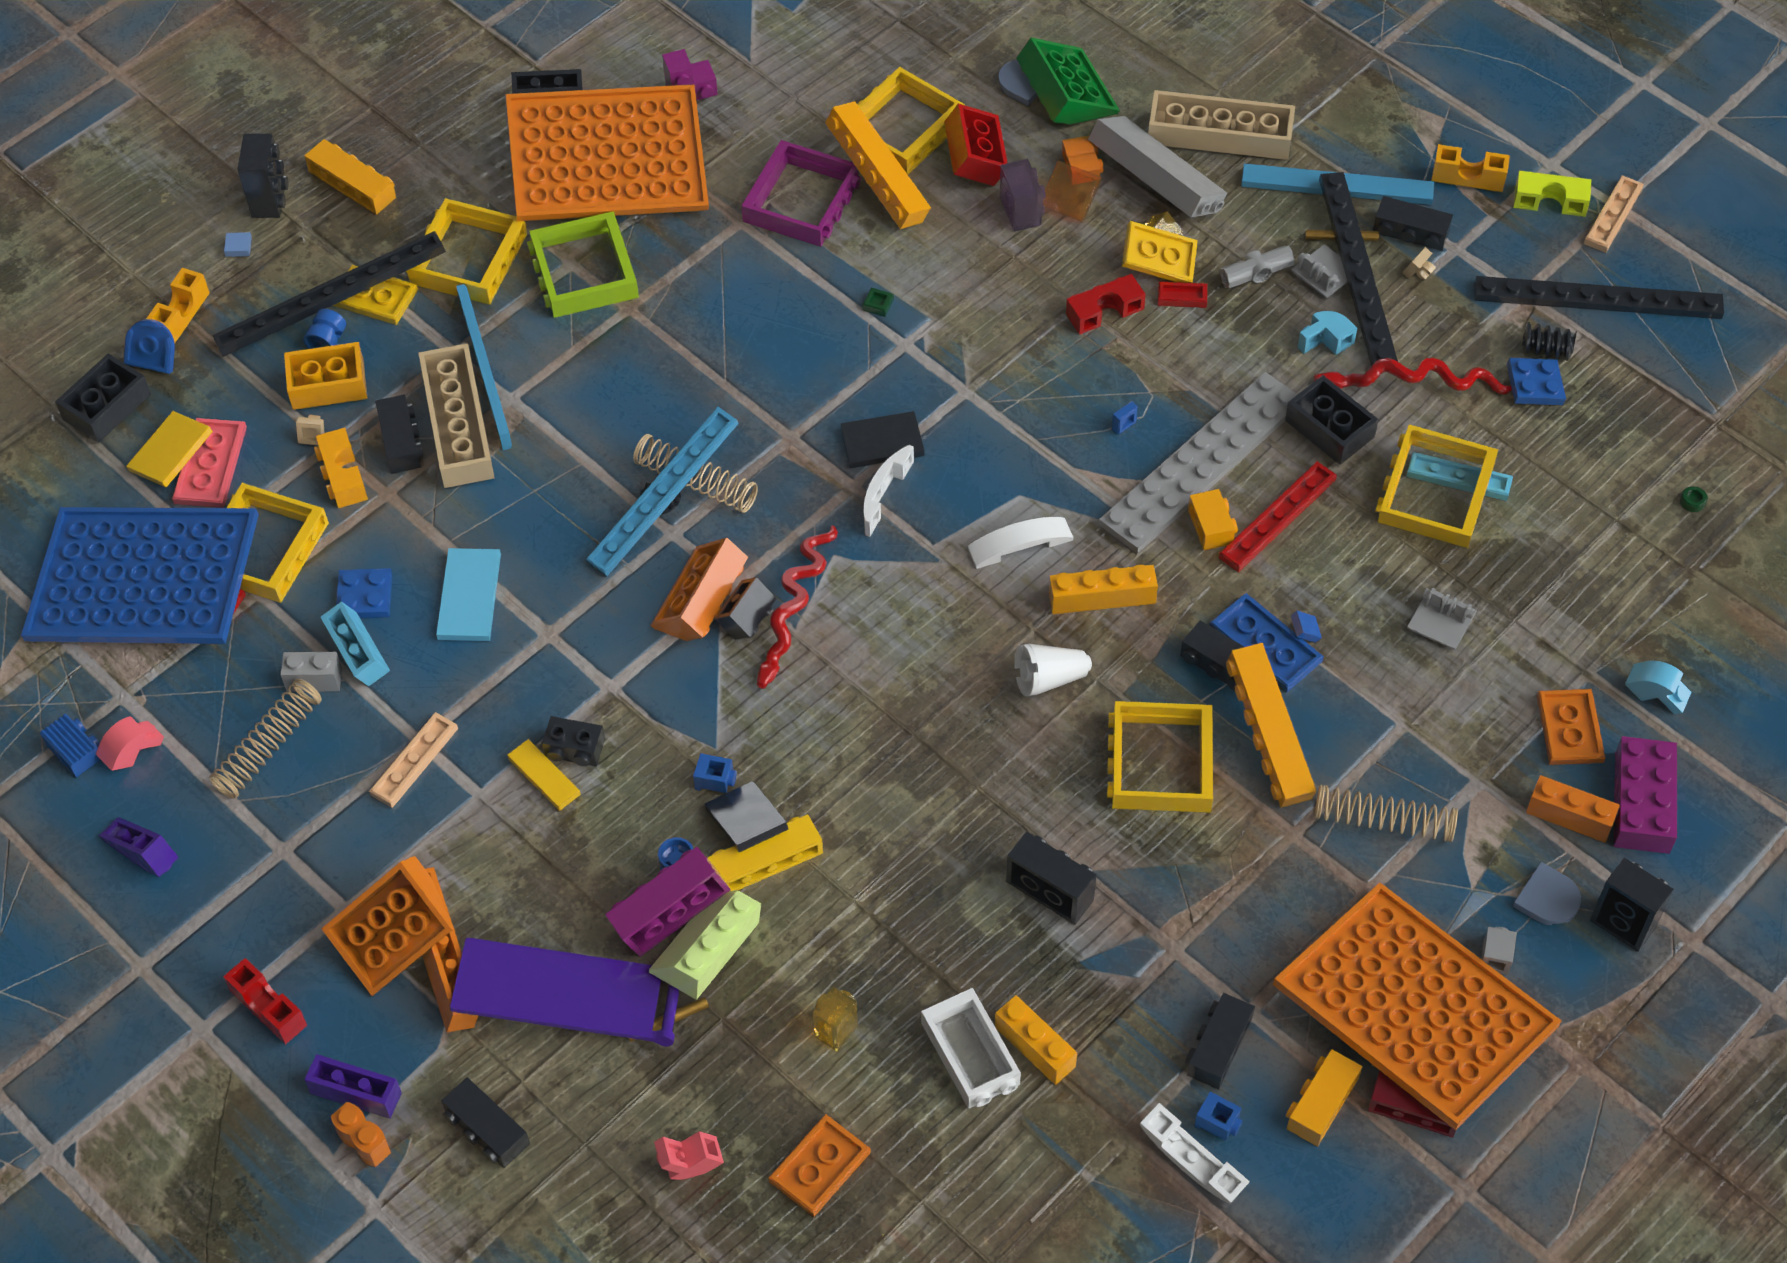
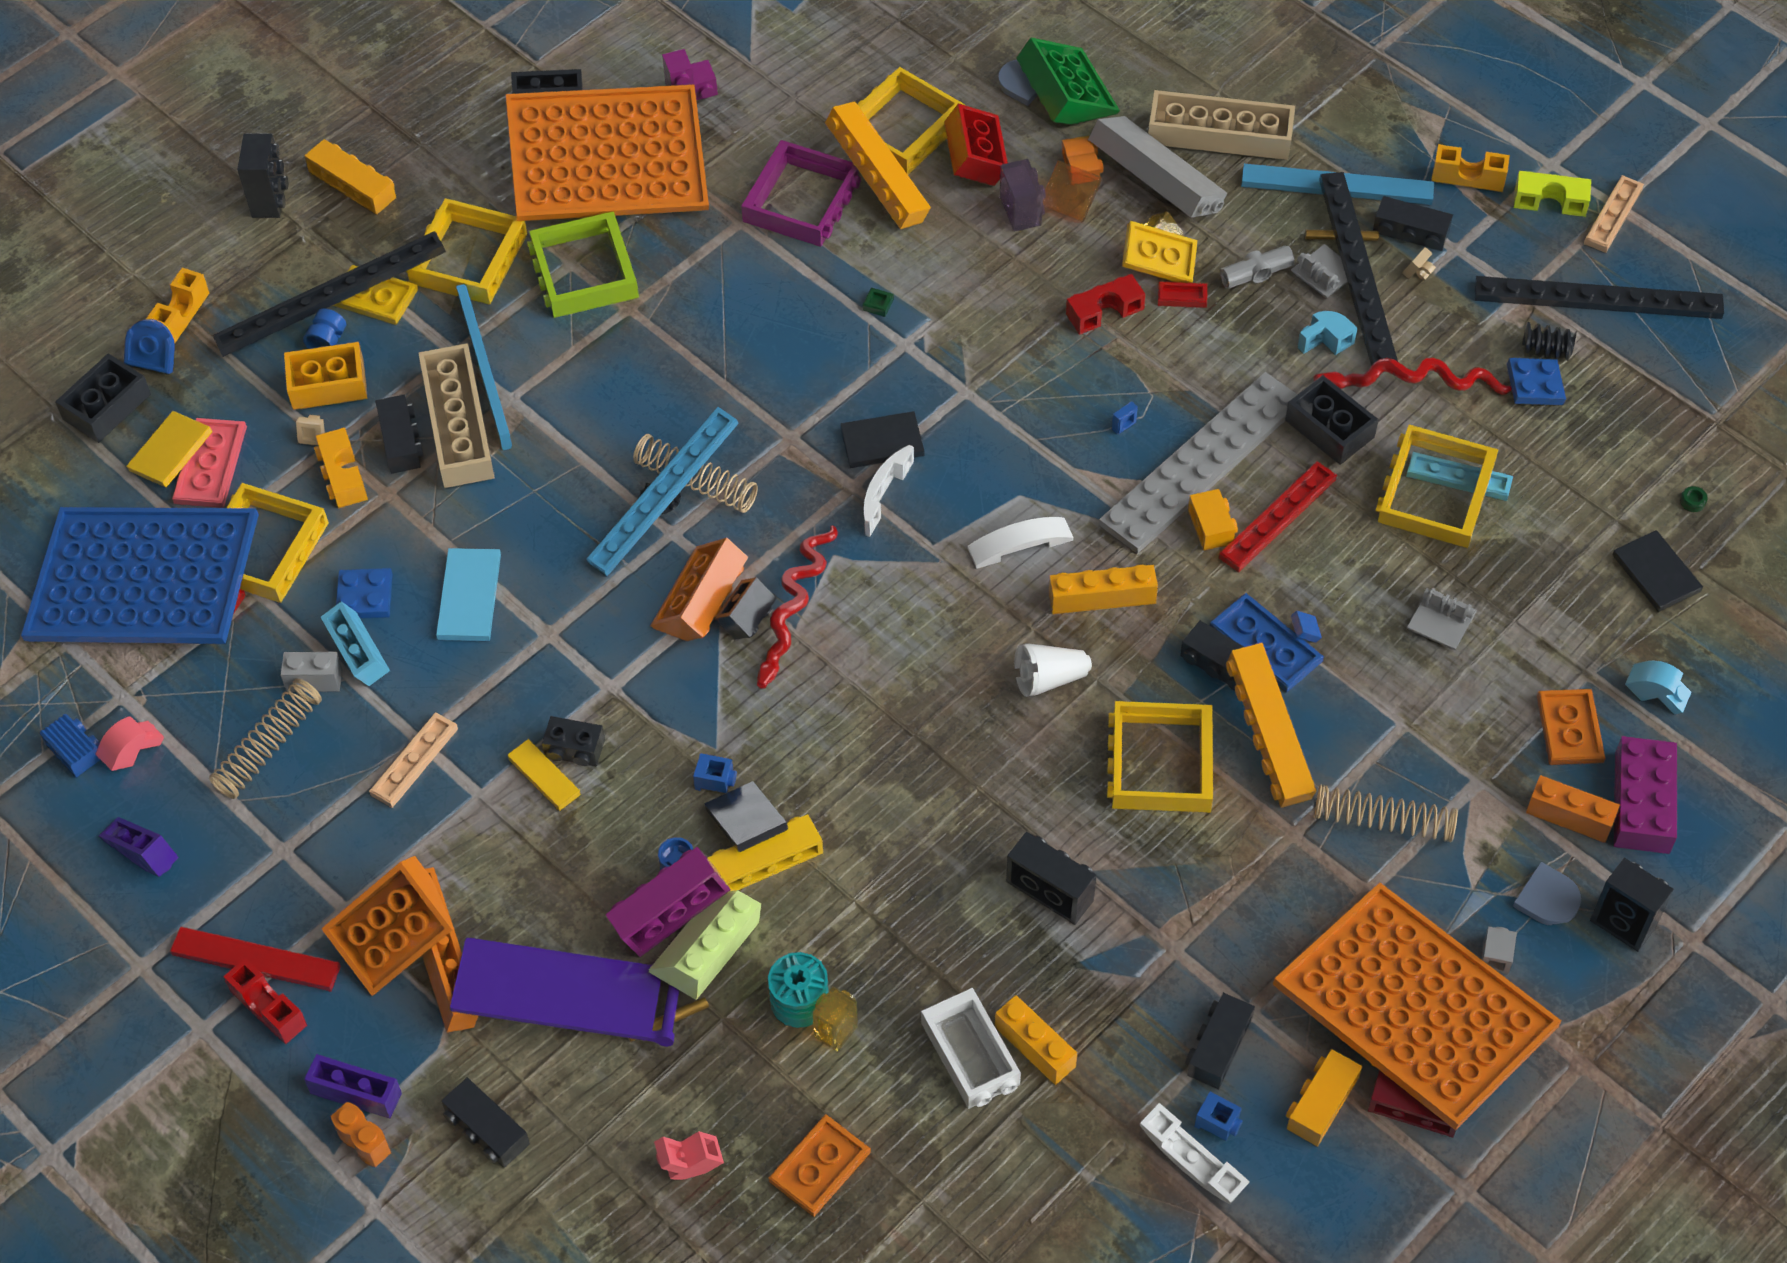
(237, 244): medium blue tile -> none
(268, 960): none -> red tile
(795, 987): none -> teal wheel
(1657, 570): none -> black tile

